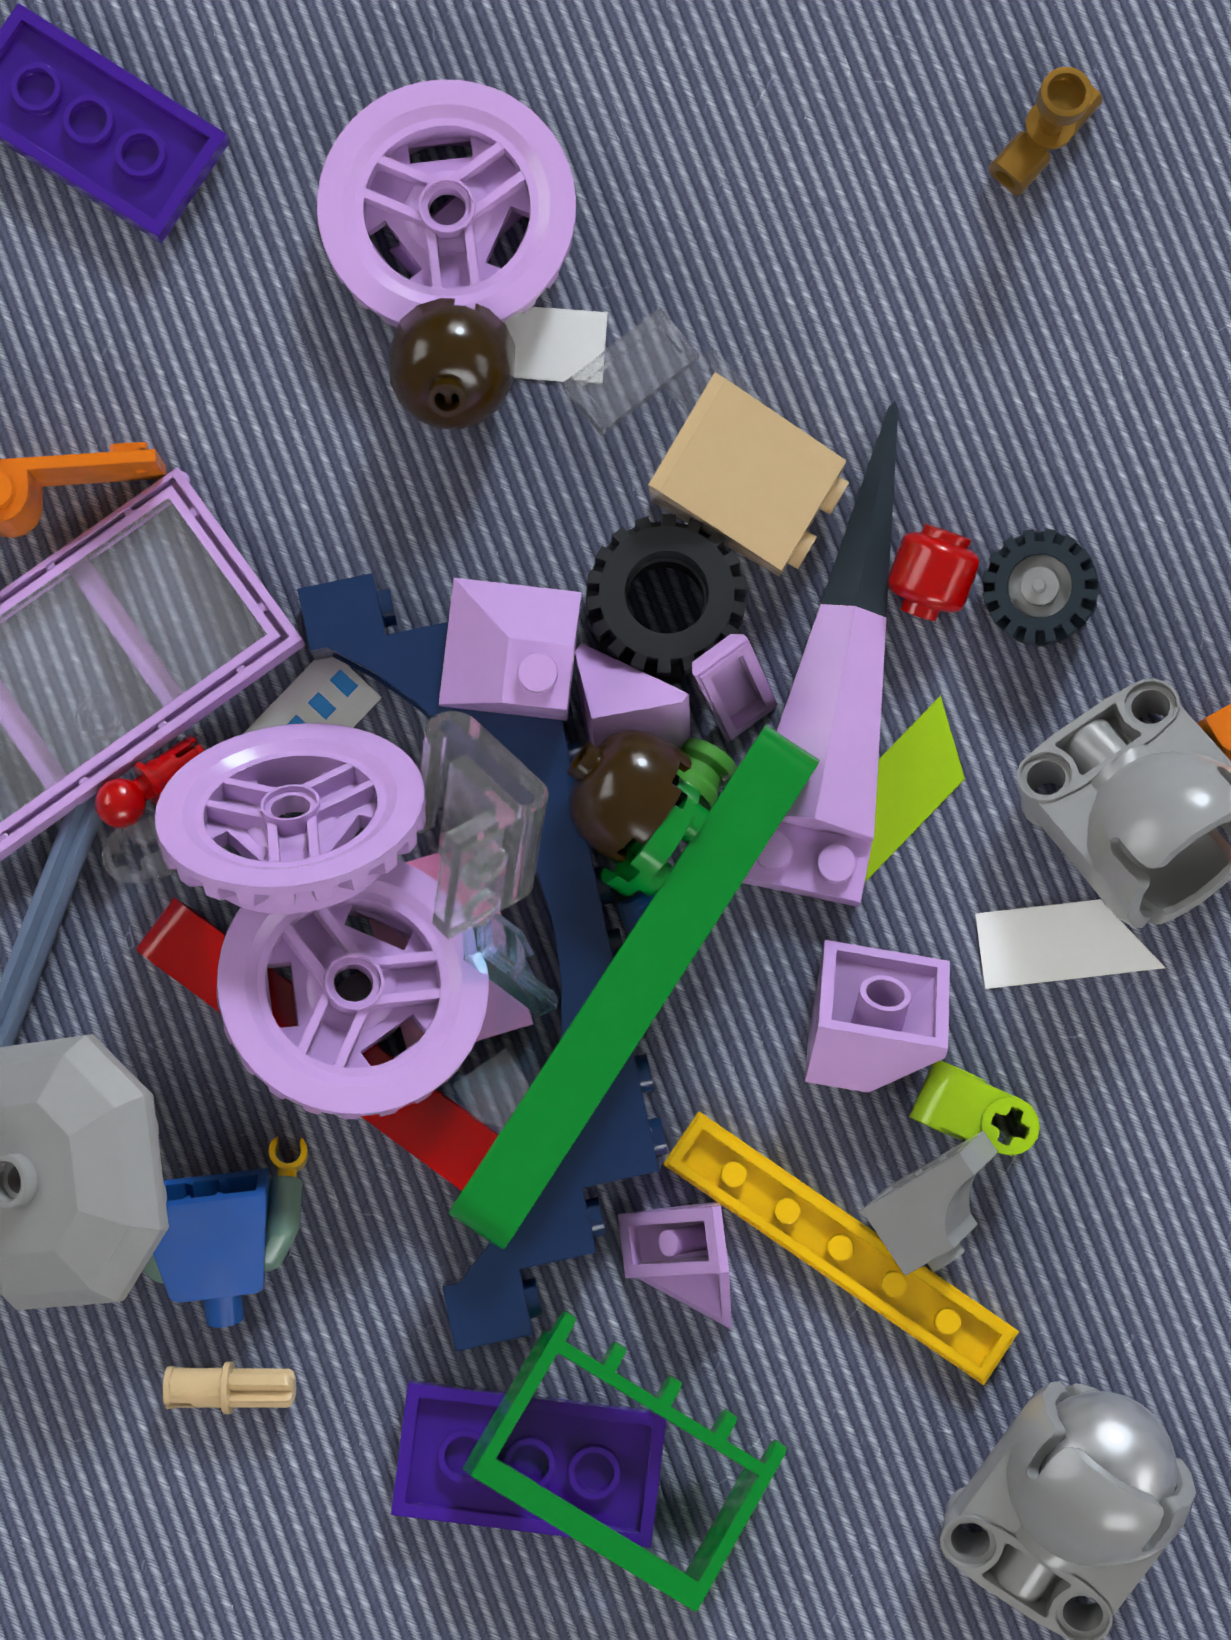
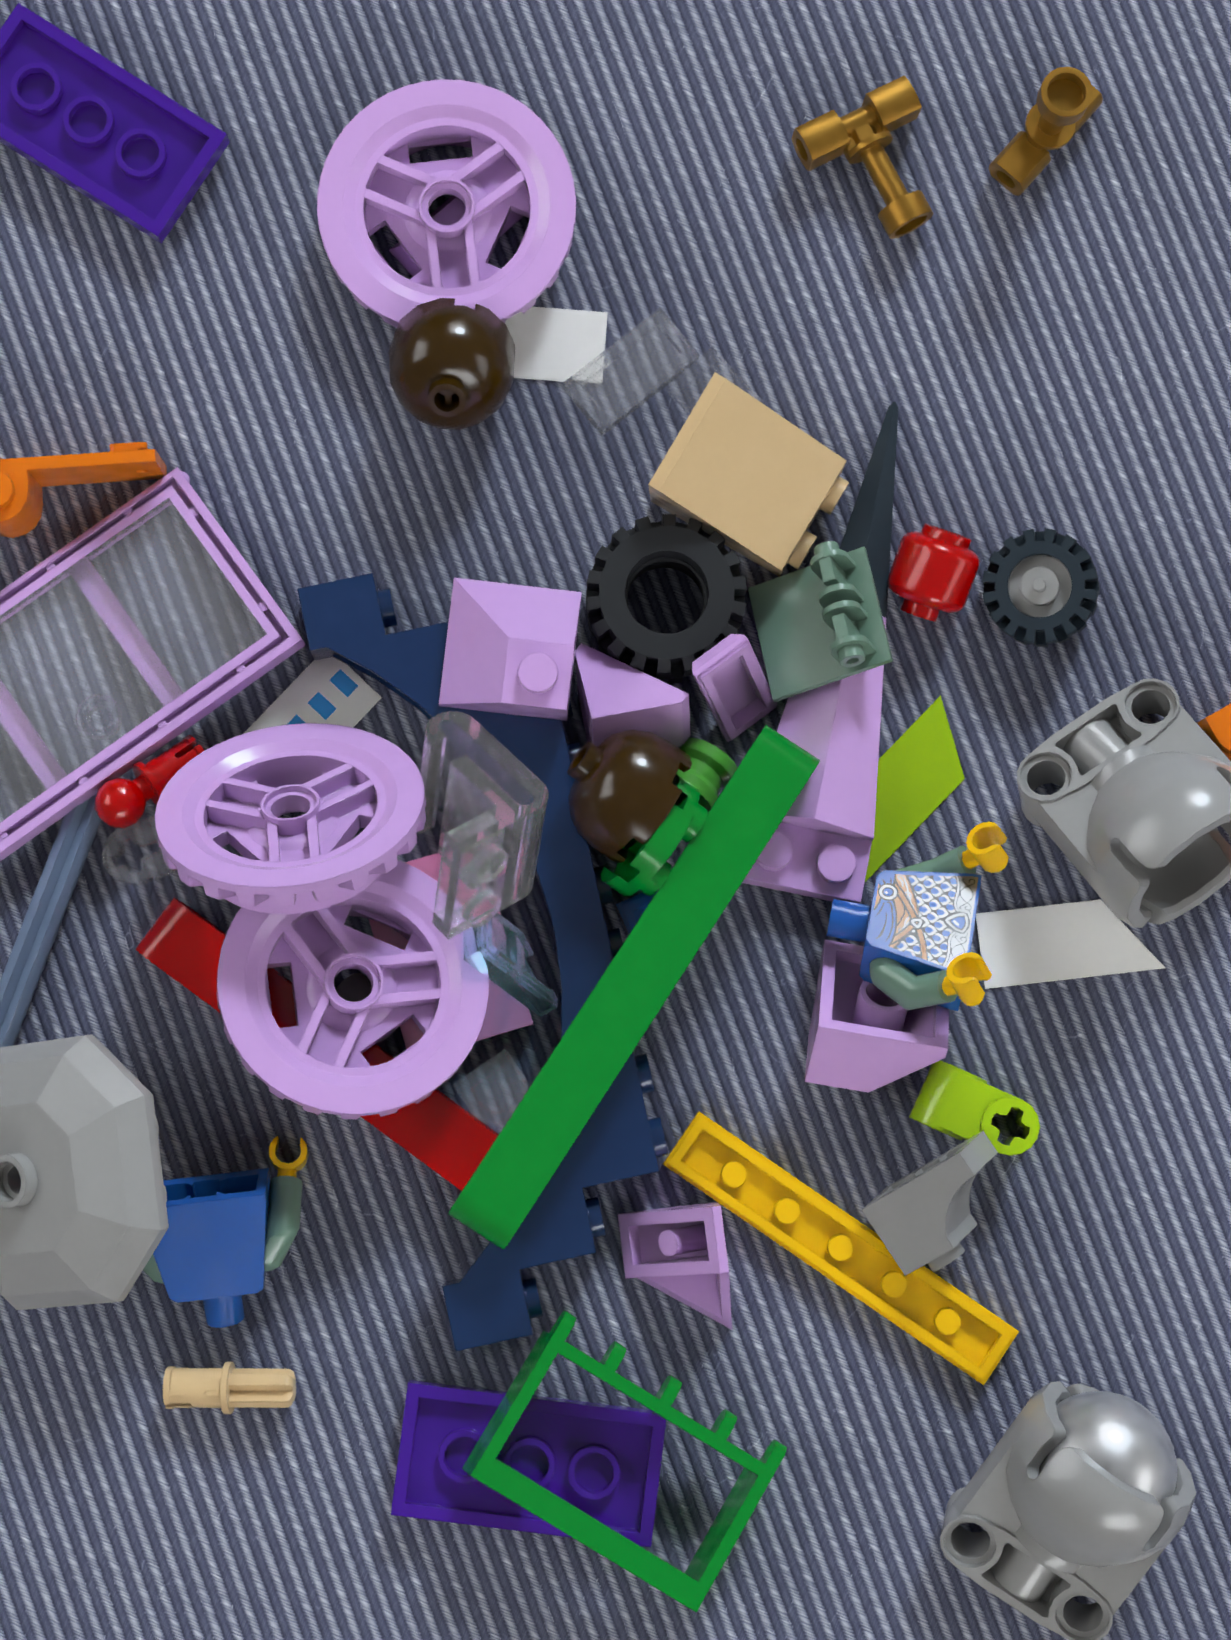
(820, 622): none -> sand green hinge
(862, 138): none -> pearl gold bar
(924, 925): none -> torso

